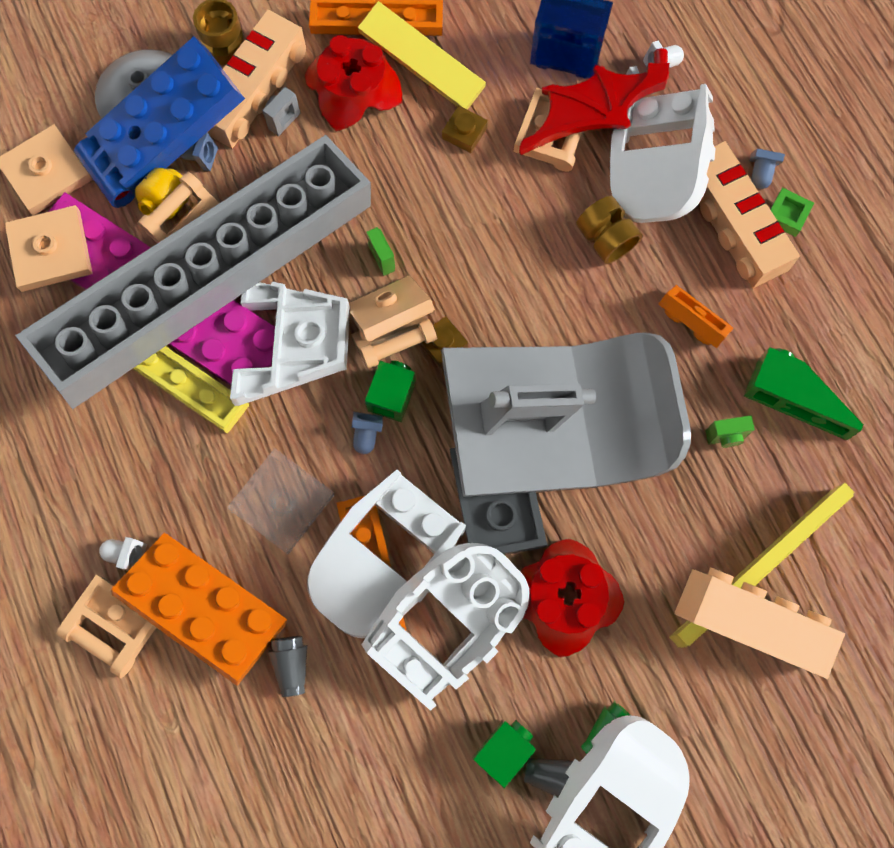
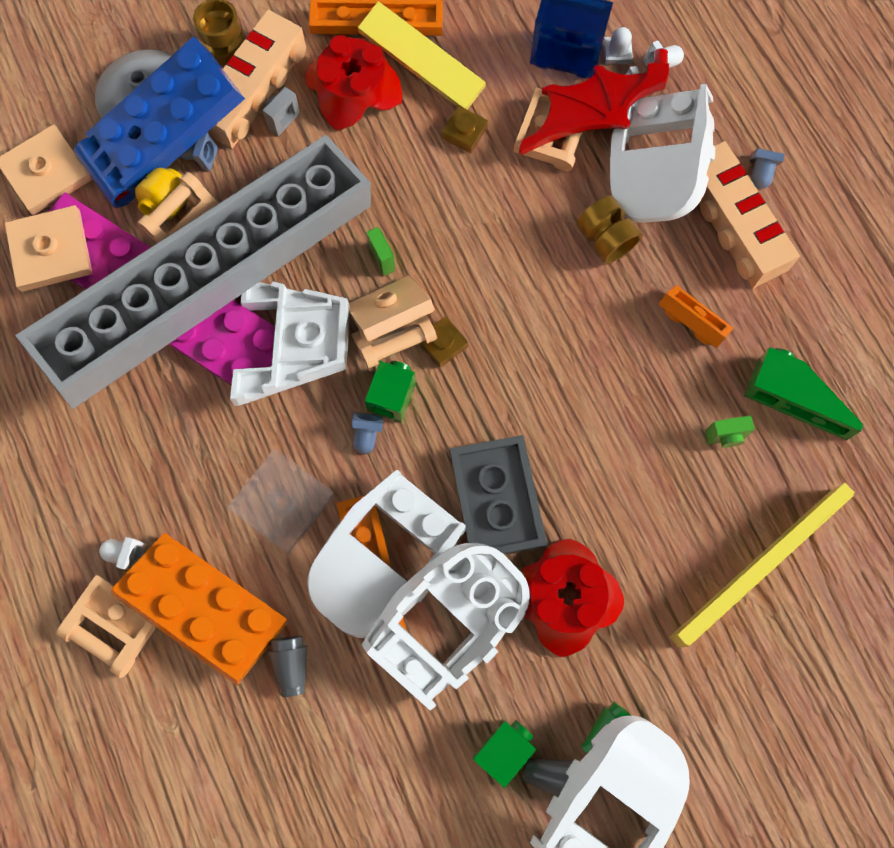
(192, 388): light yellow tile -> none
(565, 414): light grey door -> none
(618, 47): none -> white piece
(759, 623): light nougat brick -> none
(791, 211): bright green plate -> none

